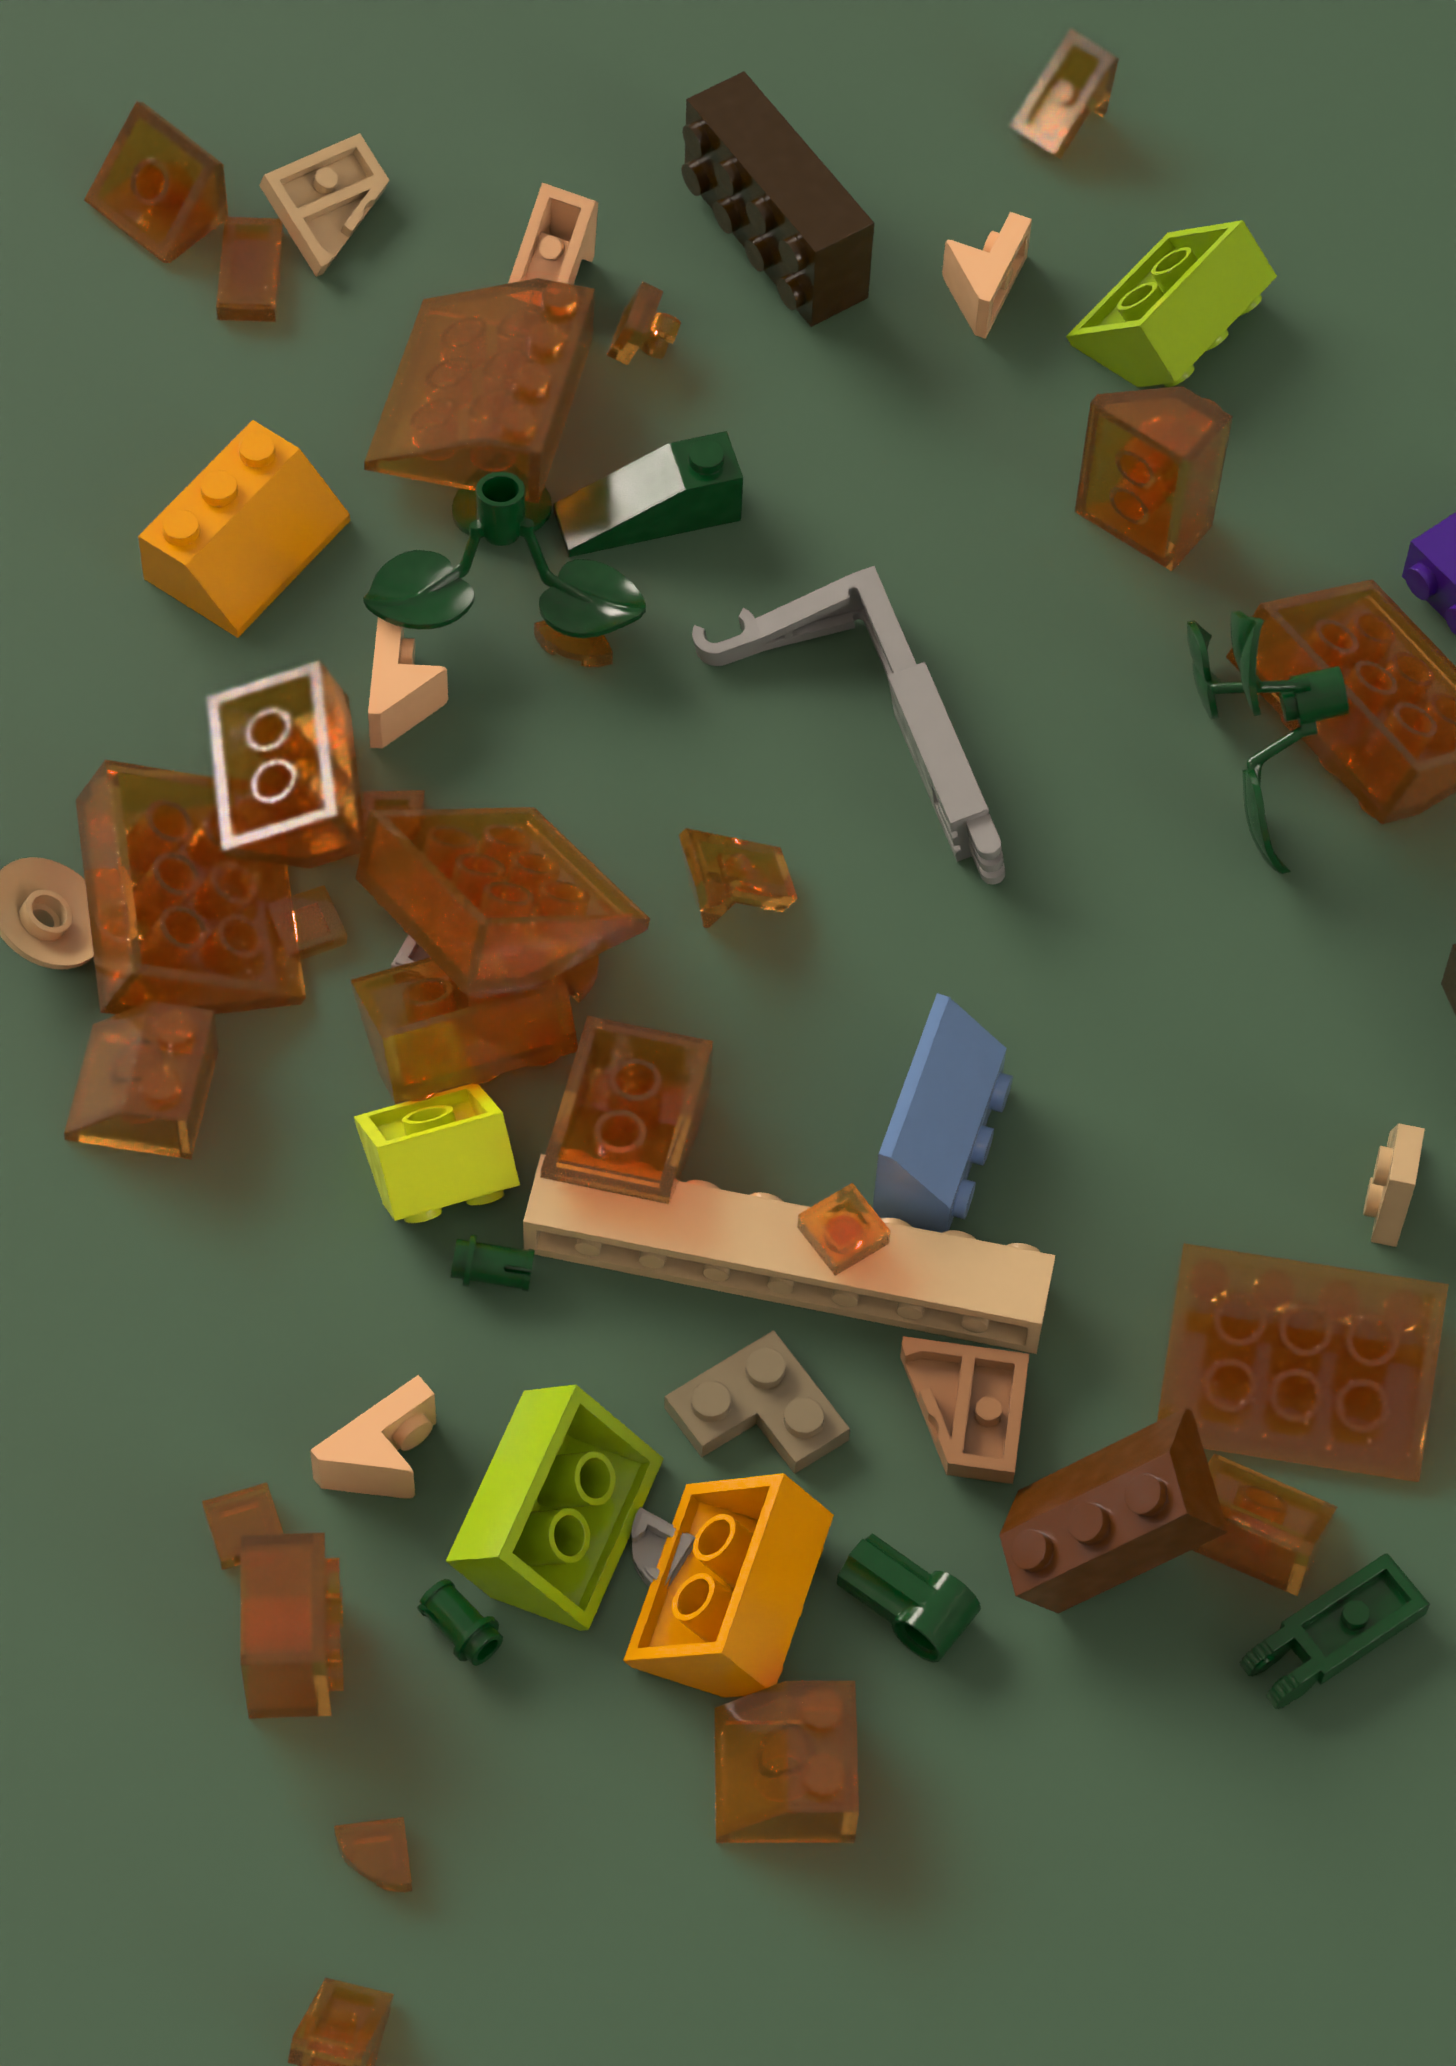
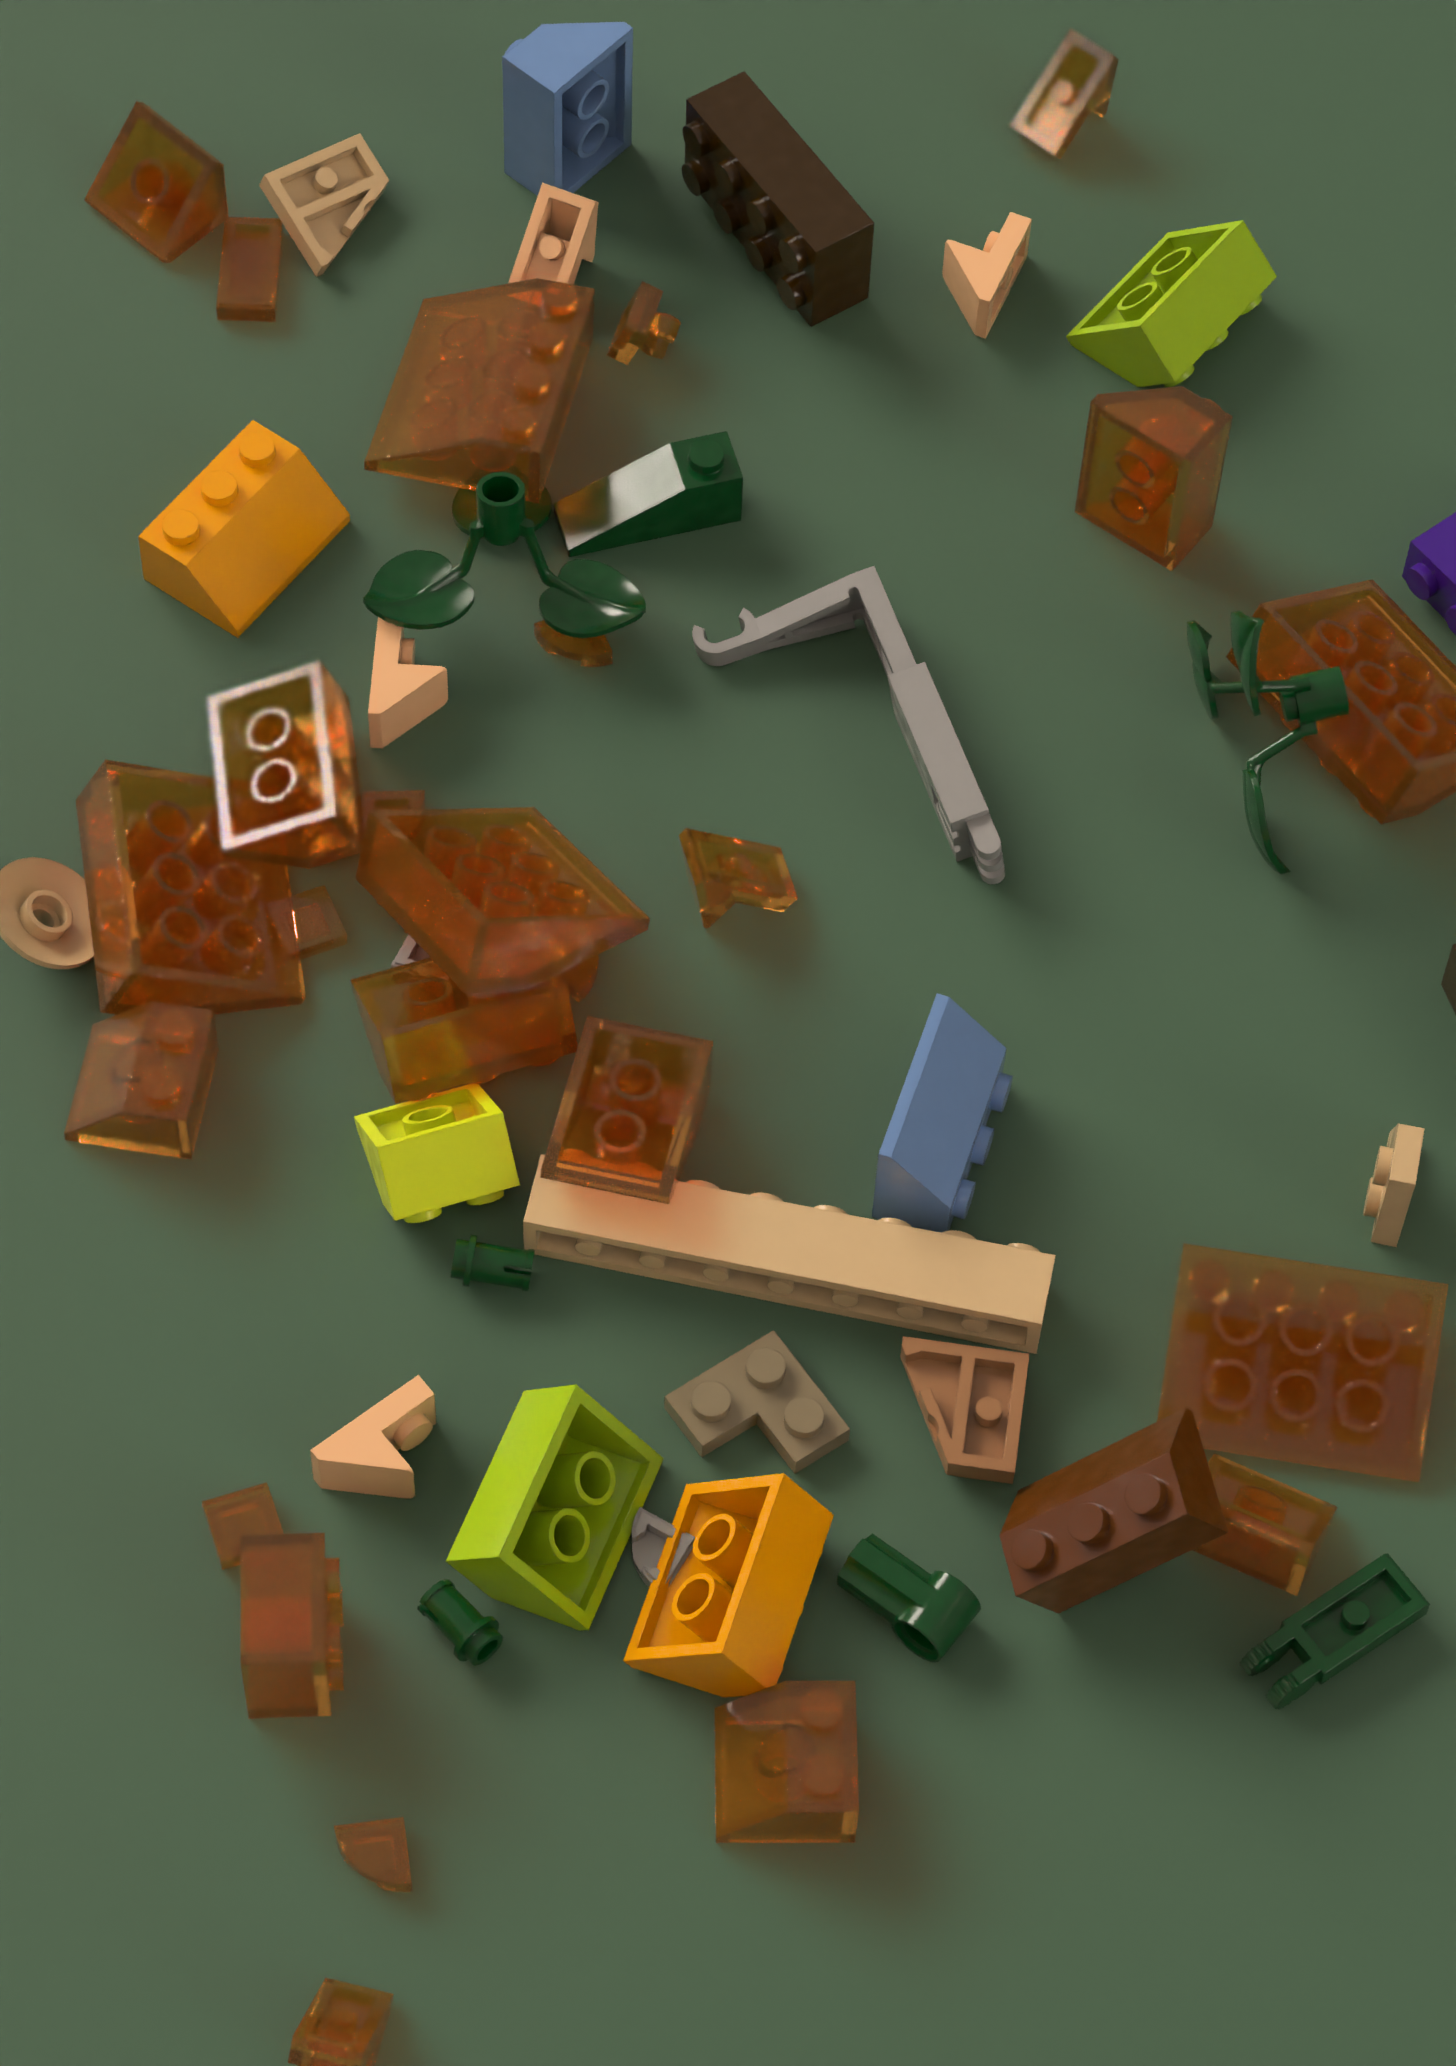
(567, 102): none -> medium blue slope
(843, 1229): clear orange plate -> none

